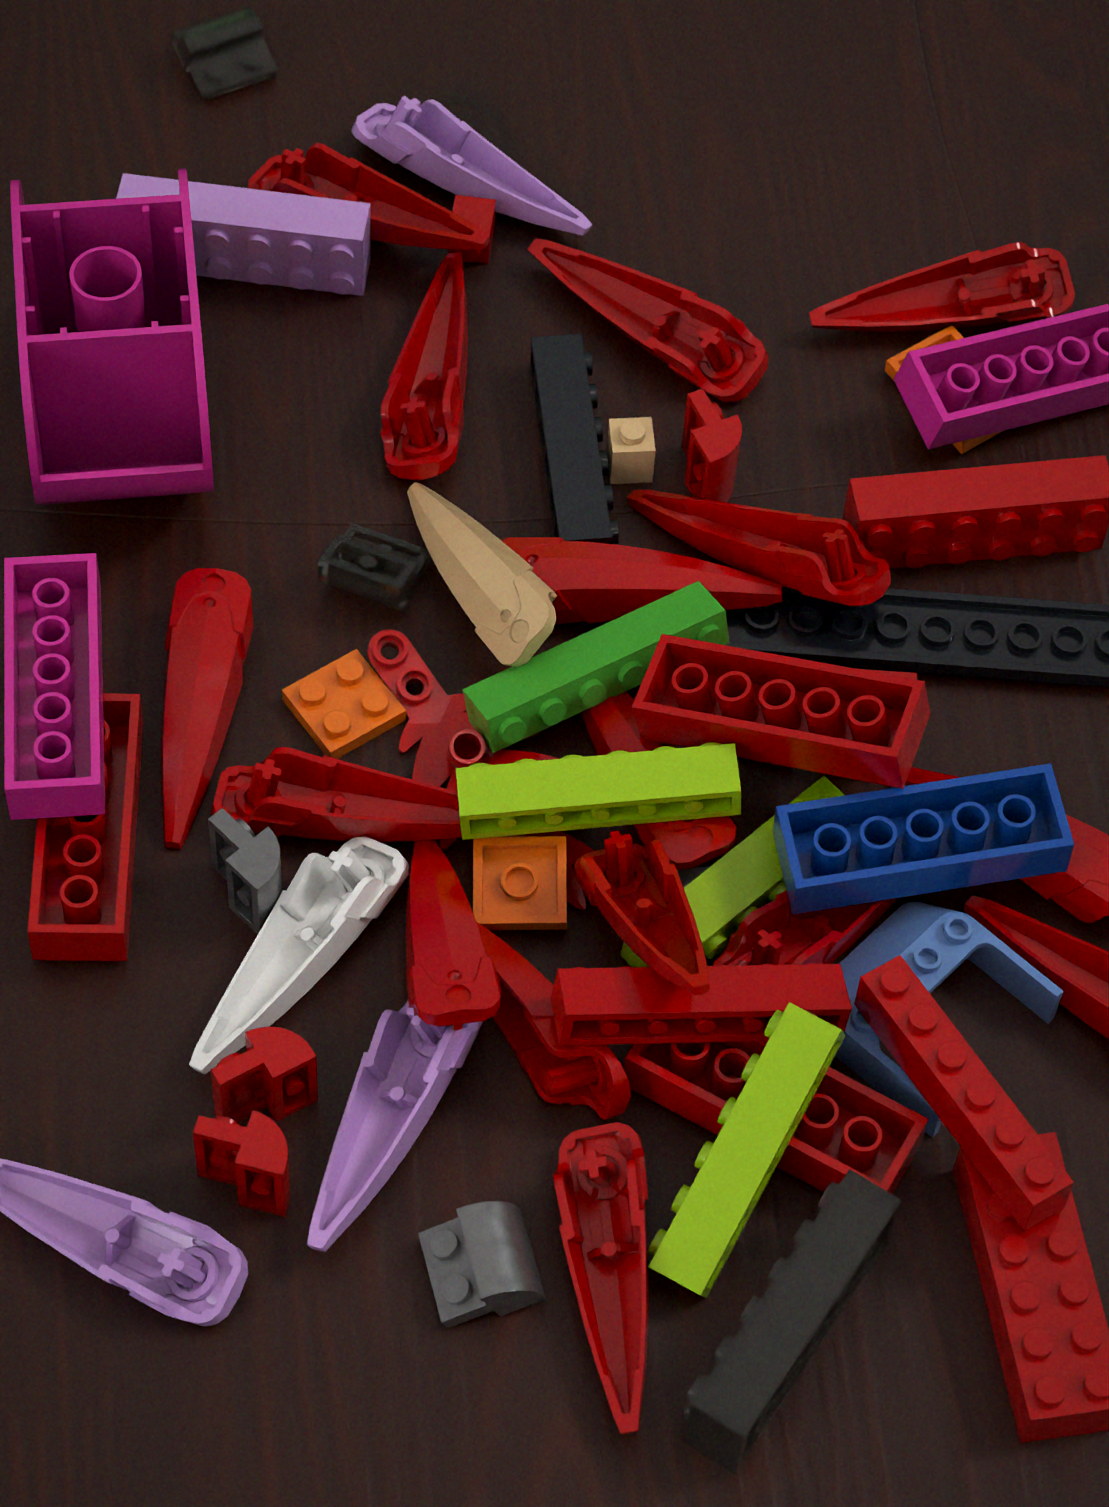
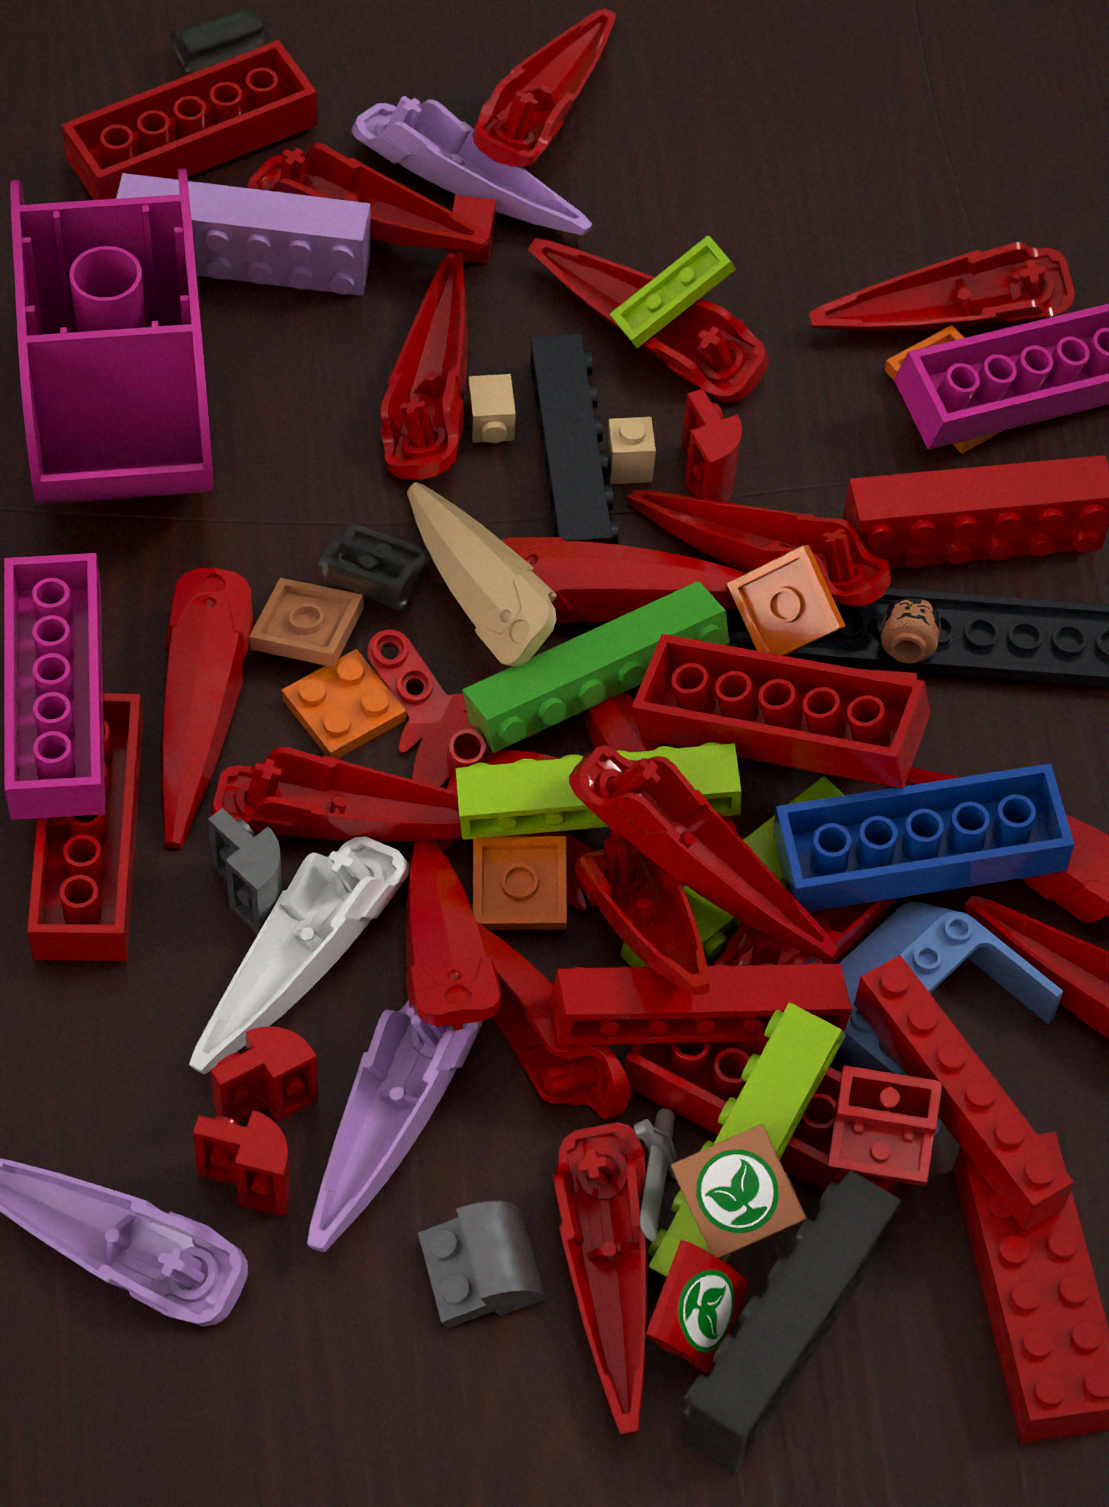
(193, 121): none -> red brick
(306, 622): none -> nougat plate
(491, 408): none -> tan brick
(539, 93): none -> red piece
(662, 1155): none -> light grey sword
(672, 291): none -> lime plate
(691, 841): none -> red piece
(697, 1306): none -> slope
(738, 1191): none -> slope
(786, 603): none -> orange plate
(884, 1125): none -> red brick
(910, 630): none -> nougat head

